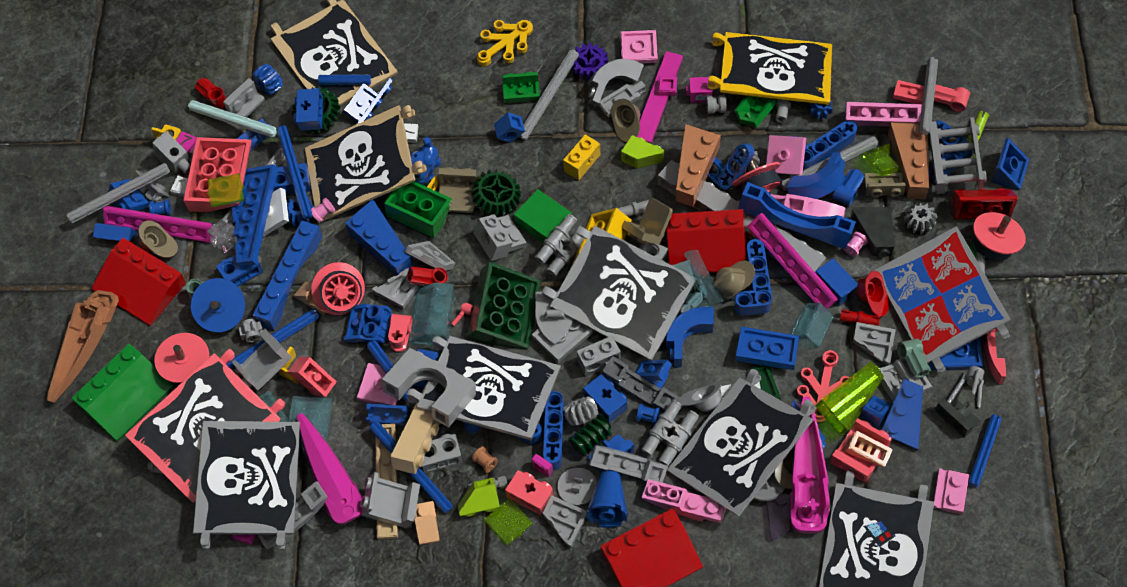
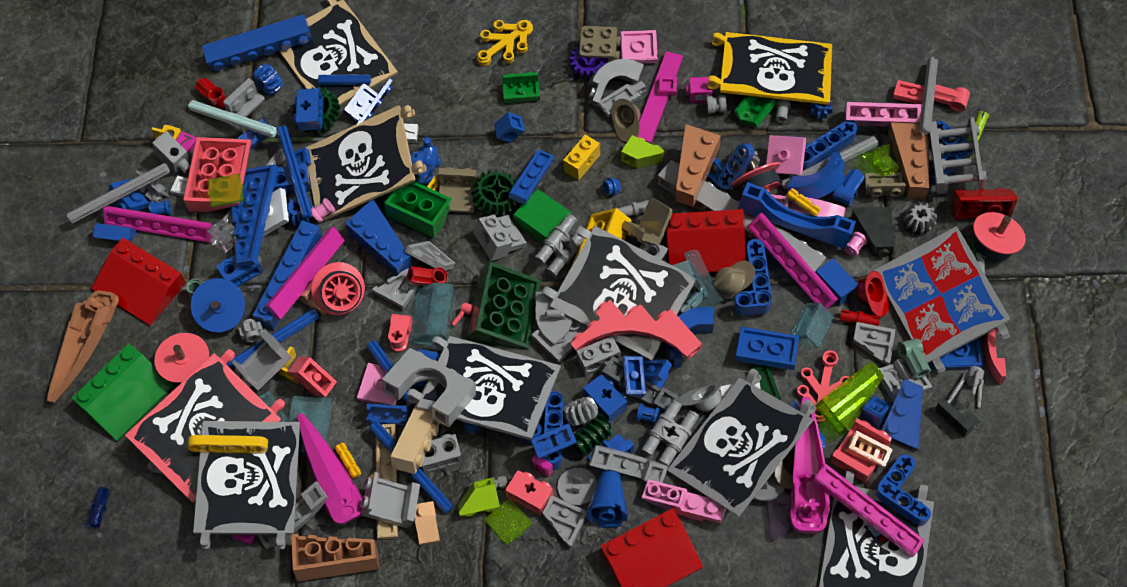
(98, 507): none -> clear blue axle
(155, 239): dark tan piece -> none
(227, 444): none -> yellow beam
(257, 43): none -> blue brick
(303, 156): none -> blue plate
(304, 273): none -> dark pink tile
(330, 556): none -> nougat wedge
(348, 460): none -> yellow axle
(368, 324): blue slope -> none
(485, 459): nougat bush -> none
(531, 177): none -> blue tile
(549, 93): light grey axle -> none
(554, 441): none -> blue brick
(600, 42): none -> dark tan bracket
(611, 186): none -> blue plate
(634, 376): none -> blue slope
(639, 322): none -> coral arch
(803, 202): none -> yellow axle
(868, 510): none -> dark pink tile
(894, 487): none -> blue beam
(950, 491): bright pink plate -> none
(984, 451): blue axle -> none
(1010, 166): blue slope -> none

